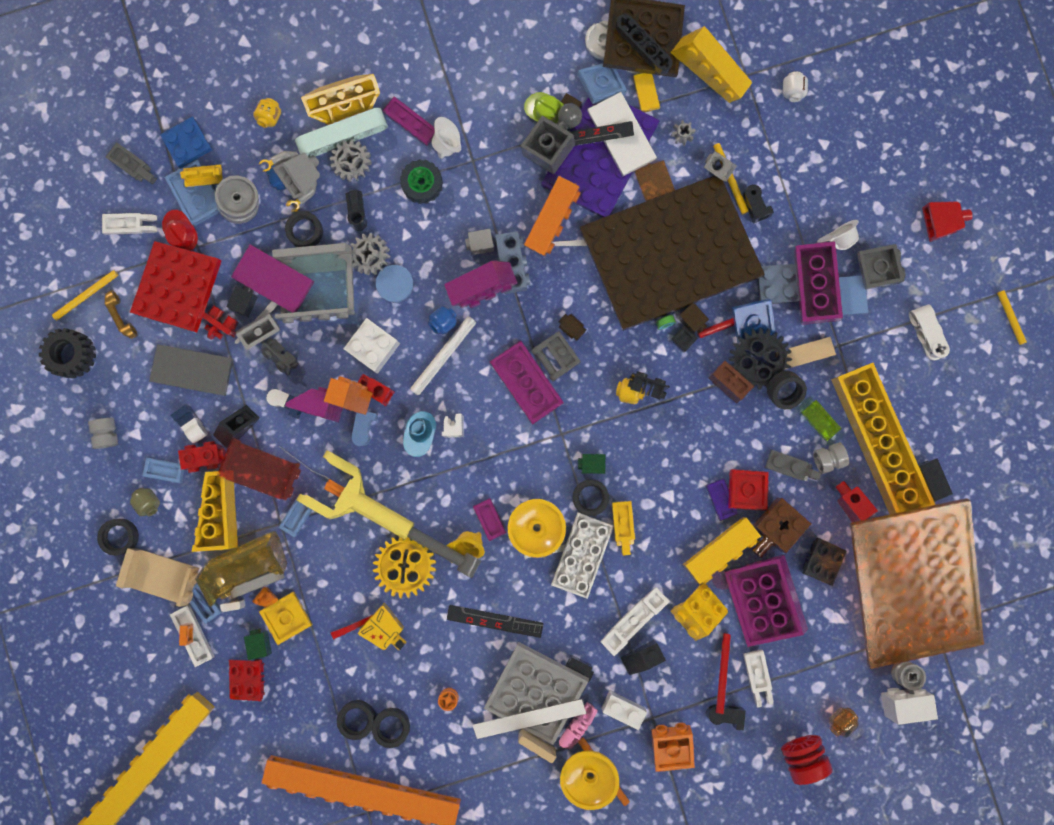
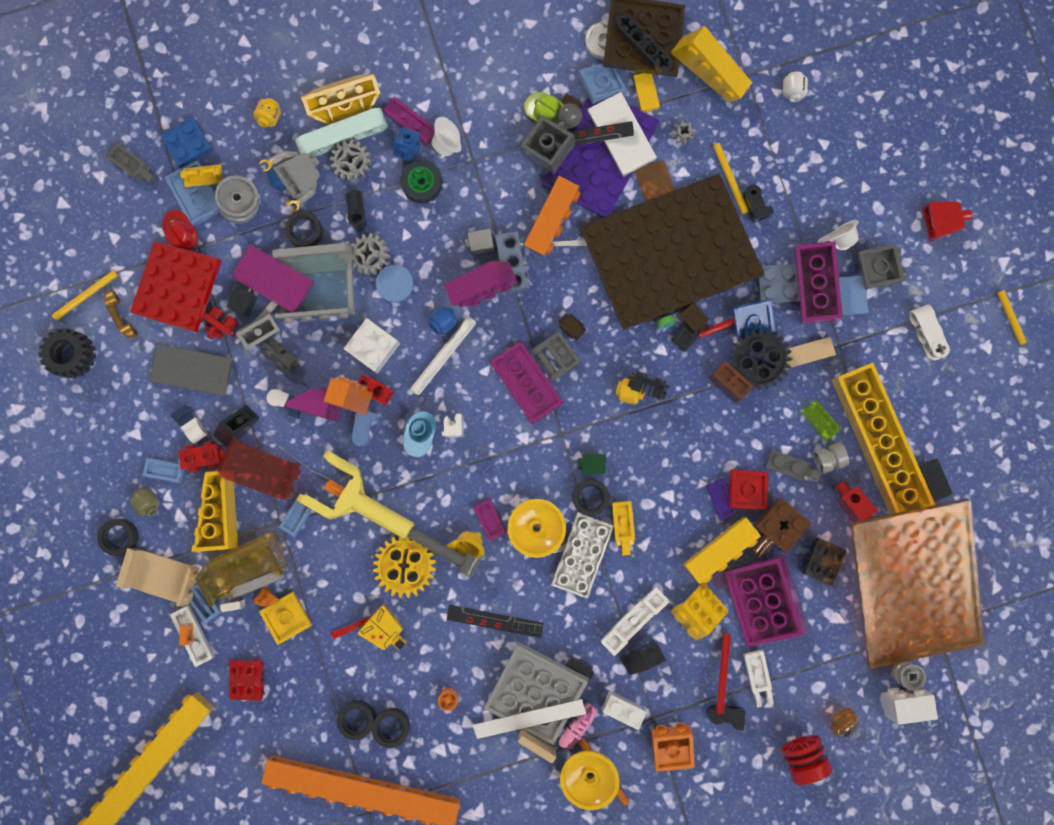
(103, 433): light grey wheel -> none
(127, 223): white hinge -> none
(257, 644): dark green brick -> none
(406, 144): none -> blue brick
(726, 170): light grey brick -> none
(792, 400): black tyre -> none

